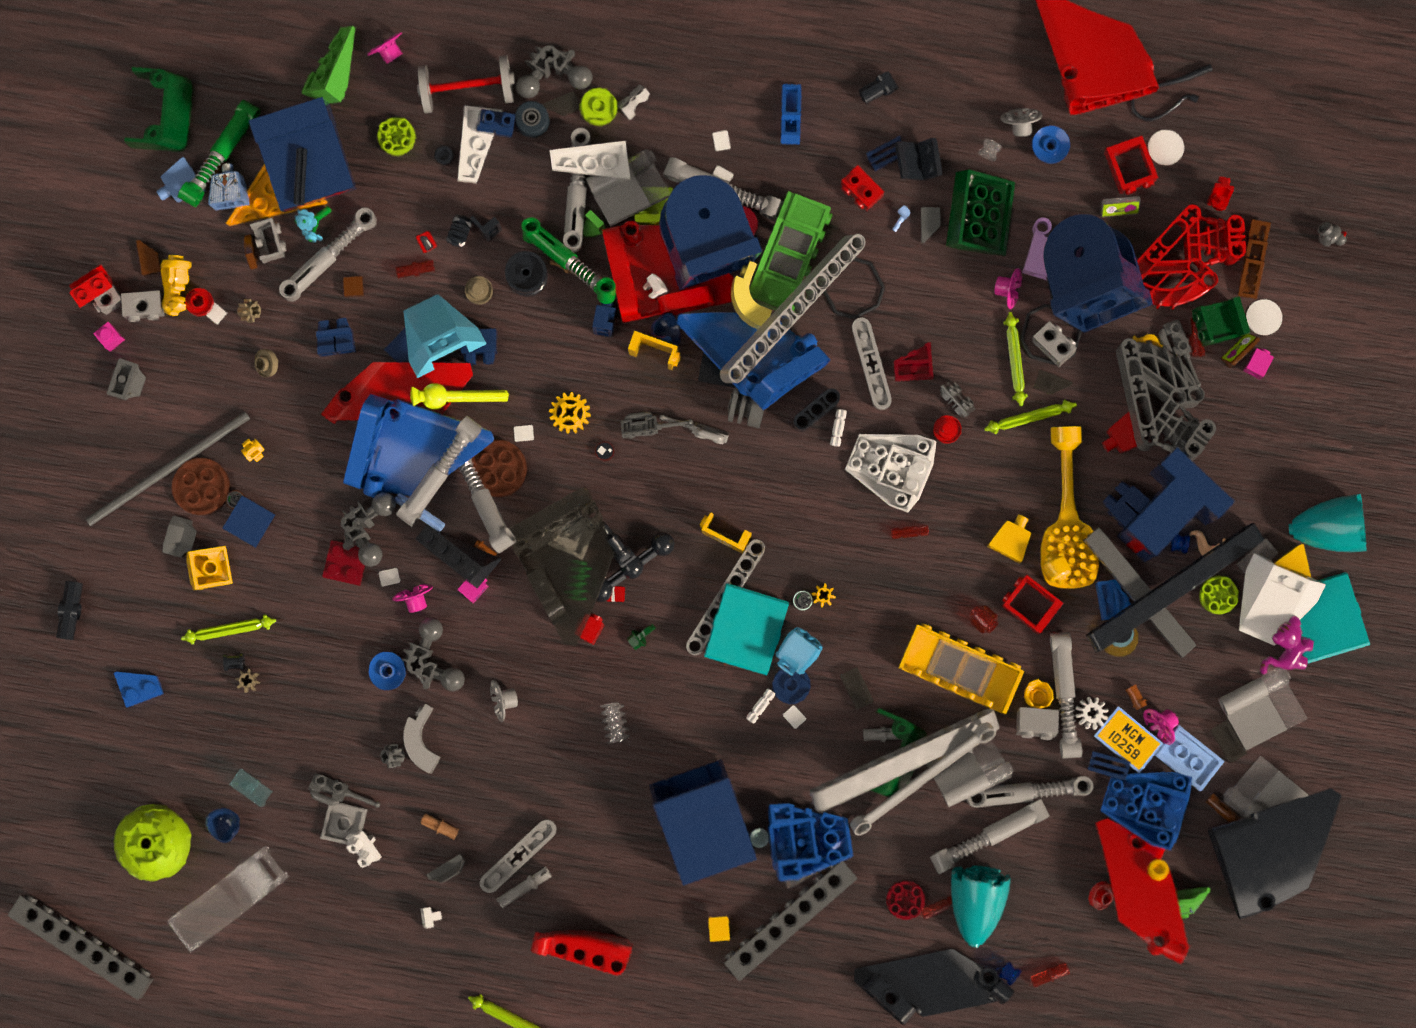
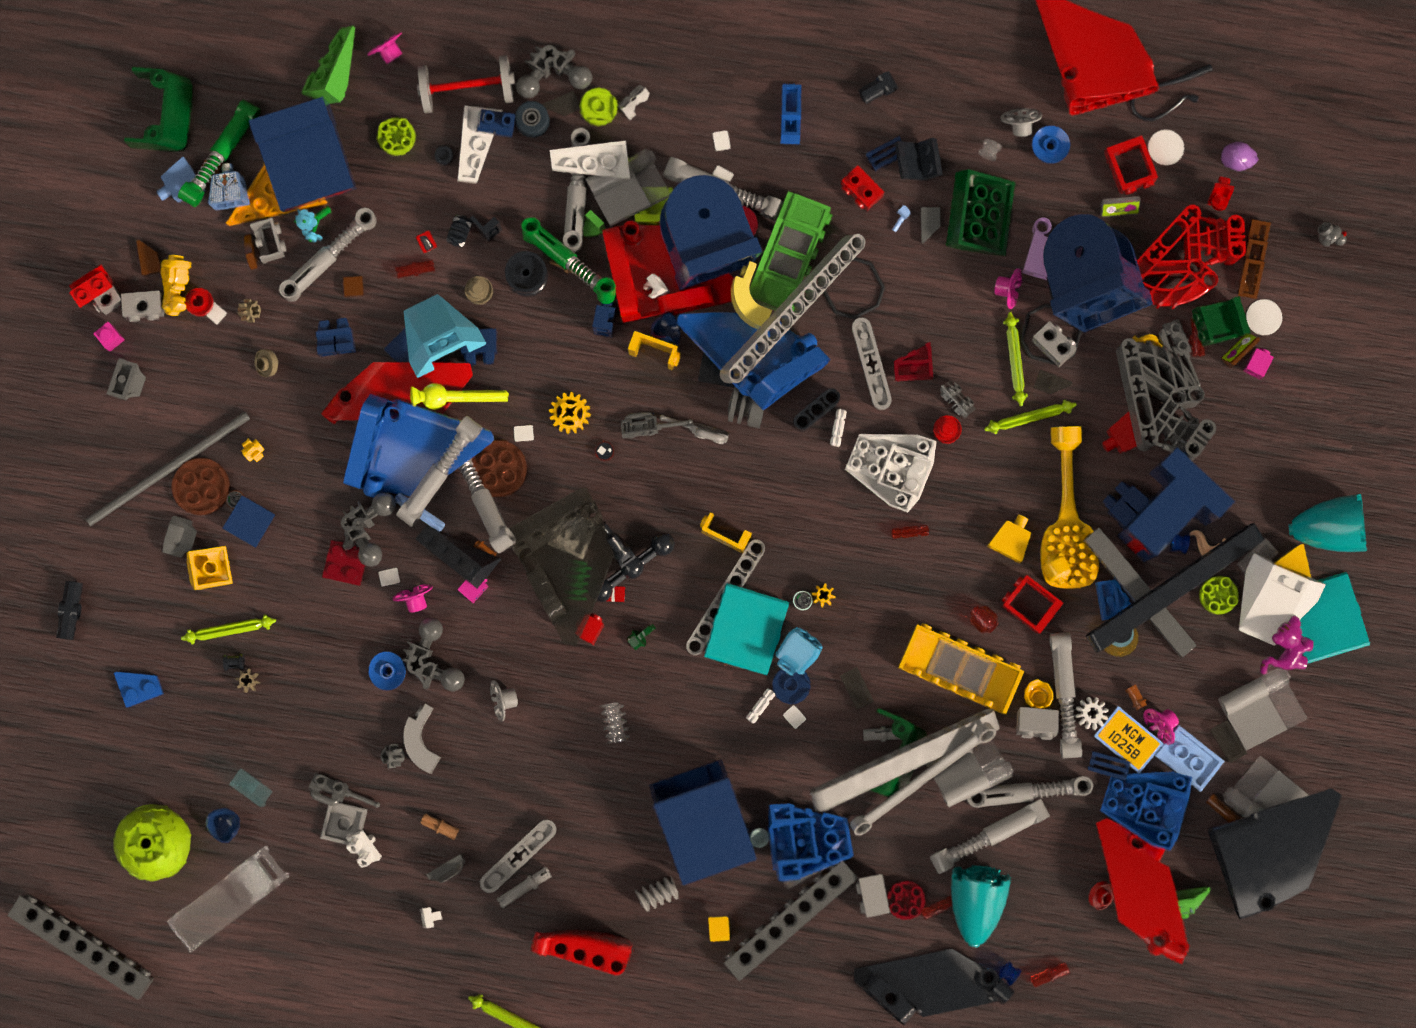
(300, 176): black axle -> none
(657, 894): none -> light grey piece
(873, 895): none -> light grey brick
(1158, 869): yellow tile -> none
(1238, 156): none -> medium lavender hair

